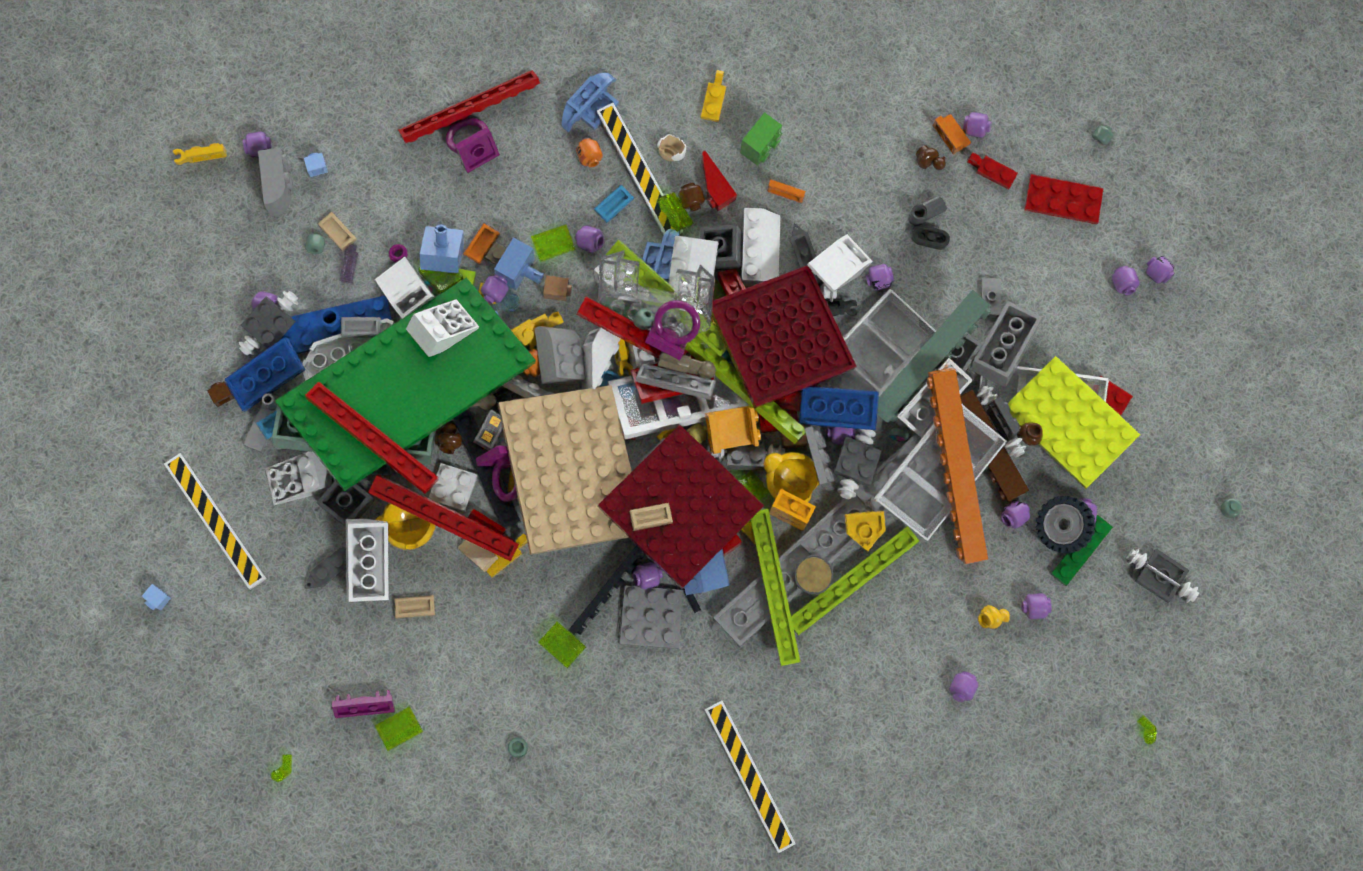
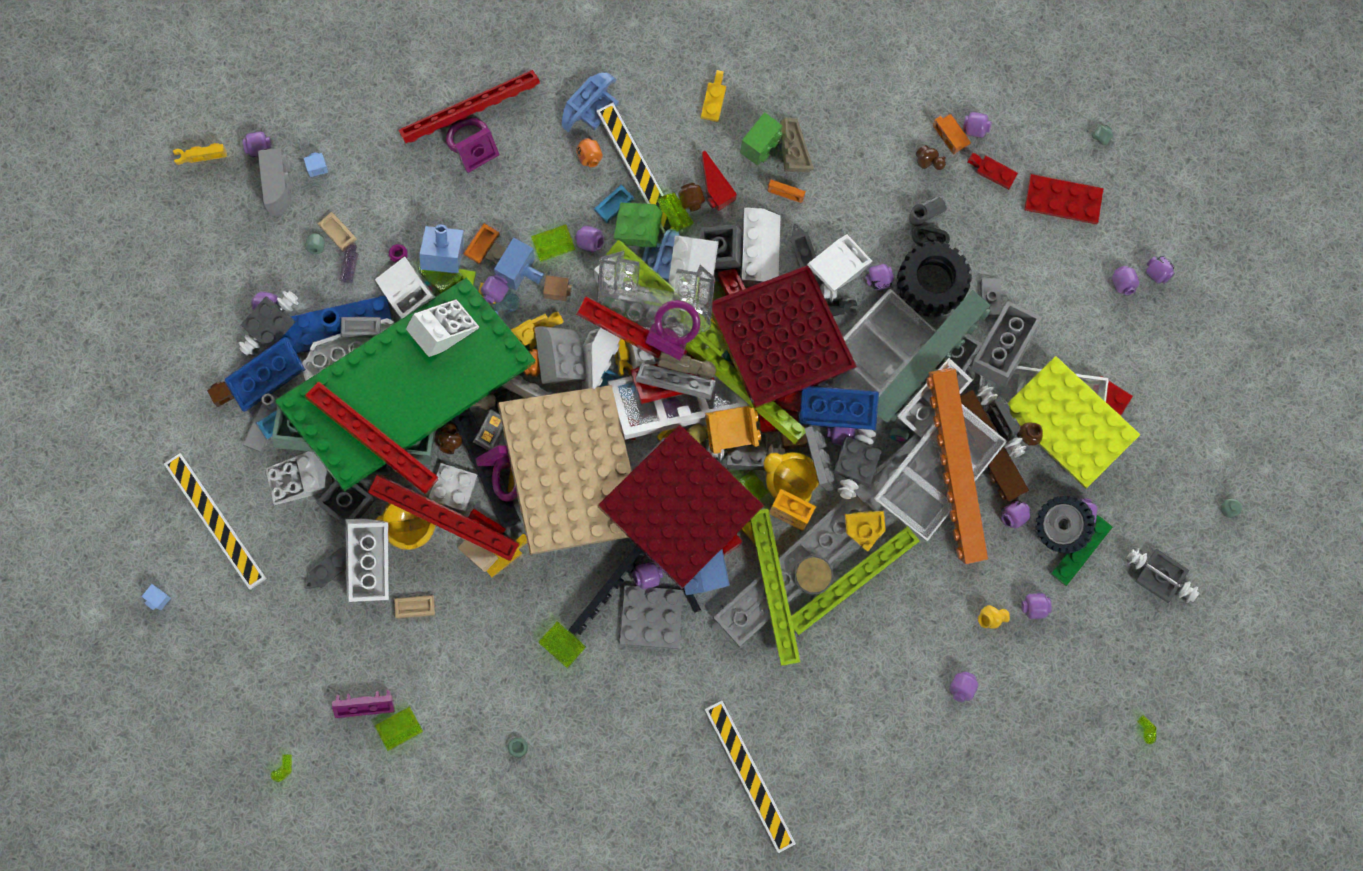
(638, 224): none -> bright green brick
(644, 319): sand green piece -> none
(651, 516): tan tile -> none
(671, 148): tan hair -> none
(794, 148): none -> dark tan wing
(936, 255): none -> black tyre

